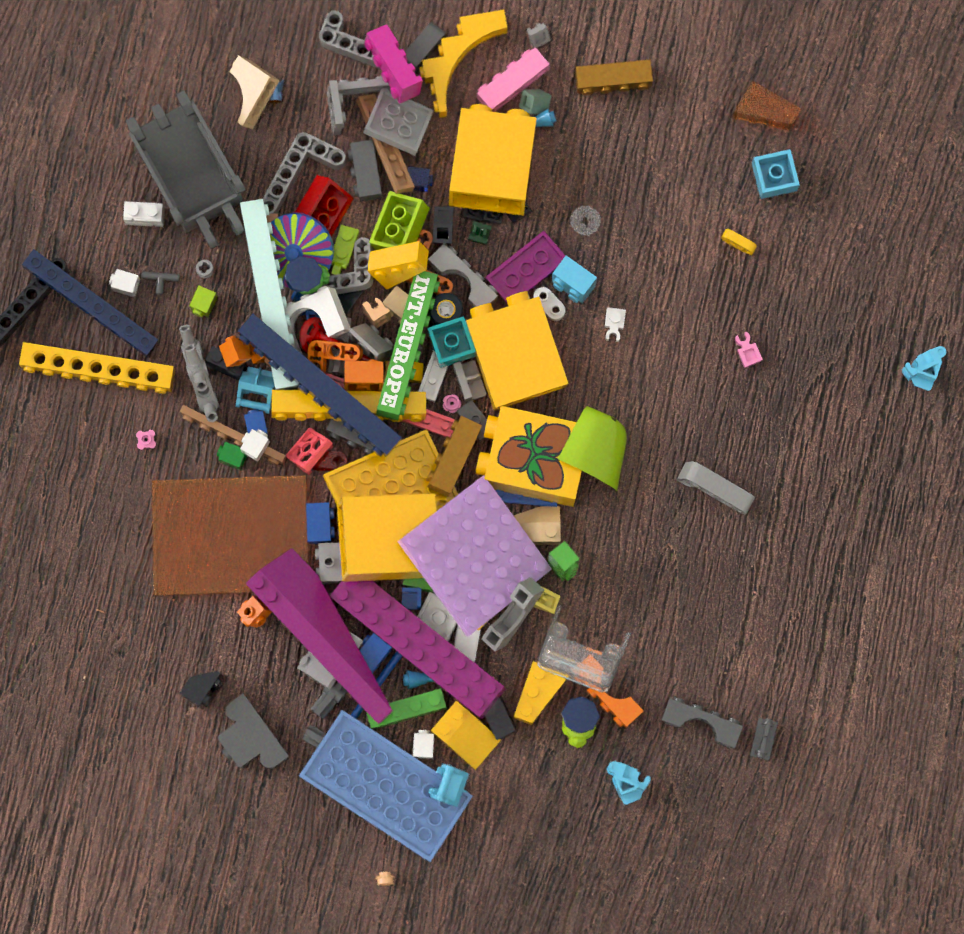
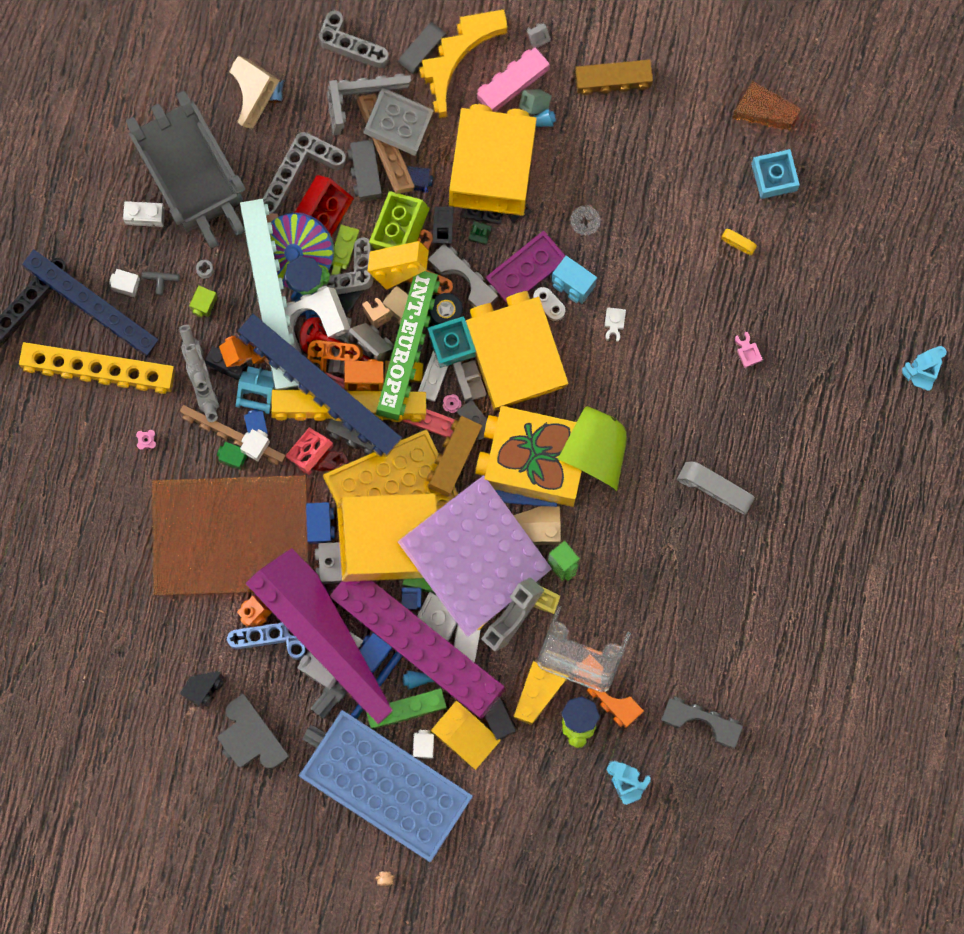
(266, 639): none -> light blue beam
(393, 64): dark pink wedge -> none
(451, 785): medium azure piece -> none
(763, 738): dark grey hinge -> none

